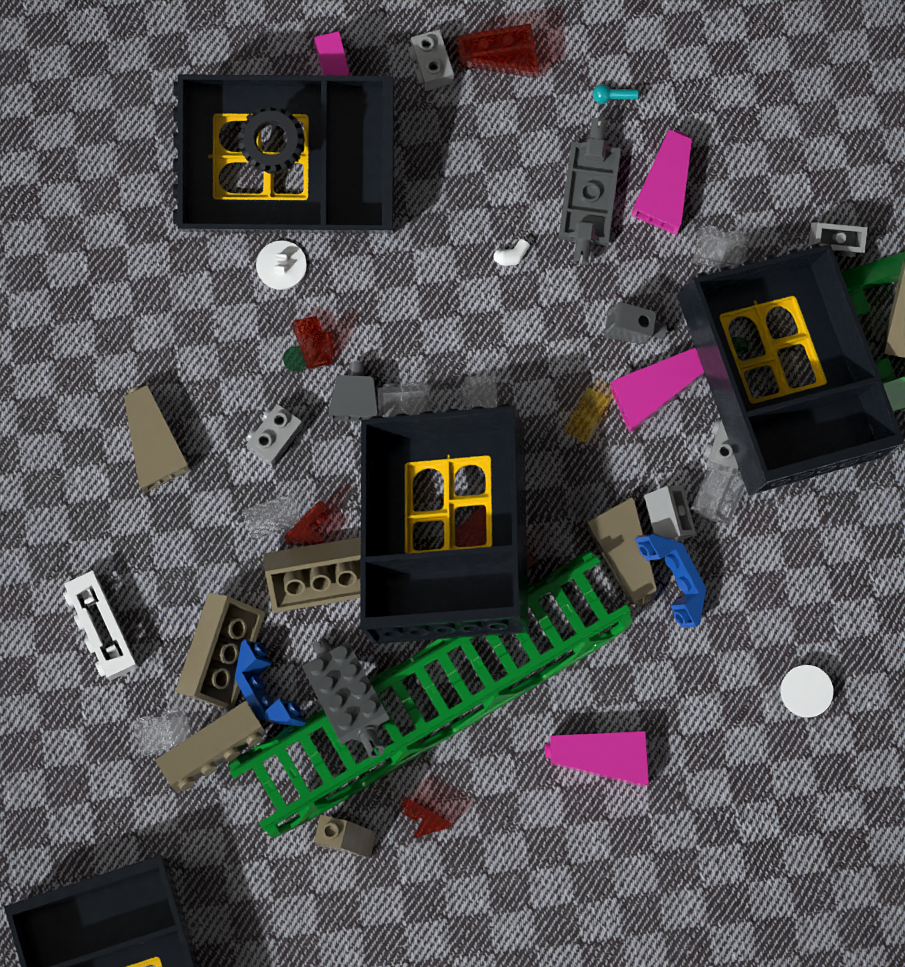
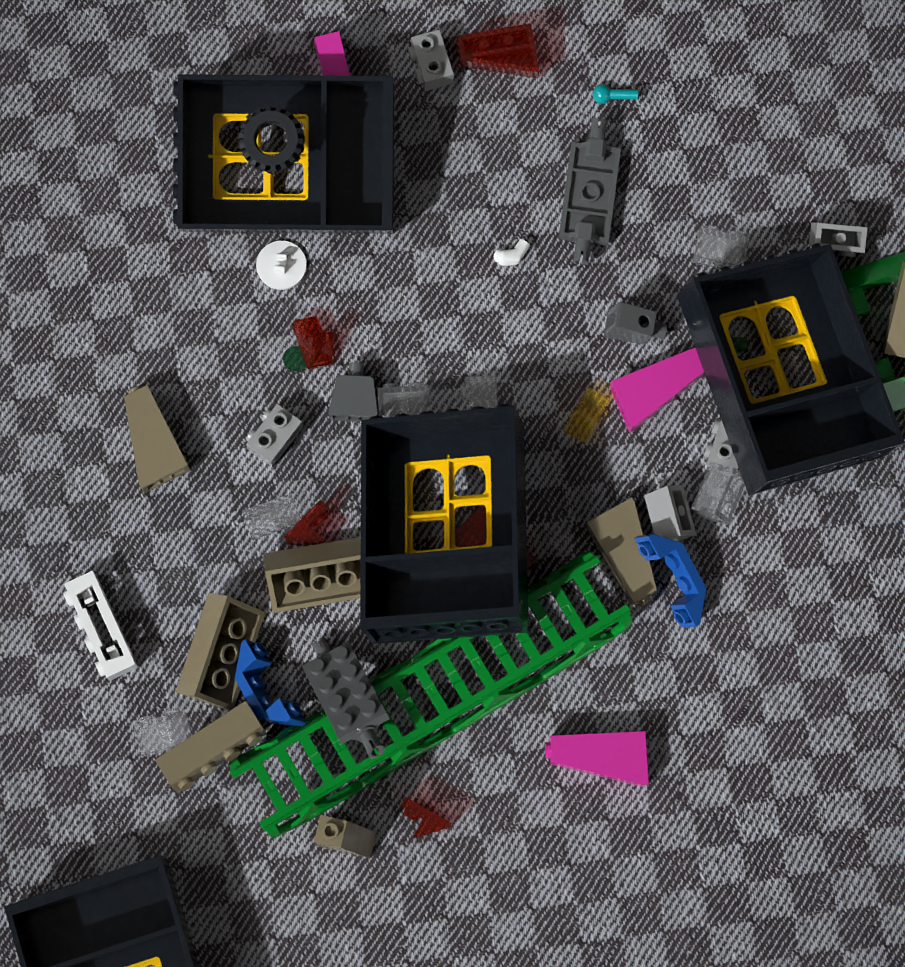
(665, 186): dark pink slope -> none
(806, 691): white piece -> none

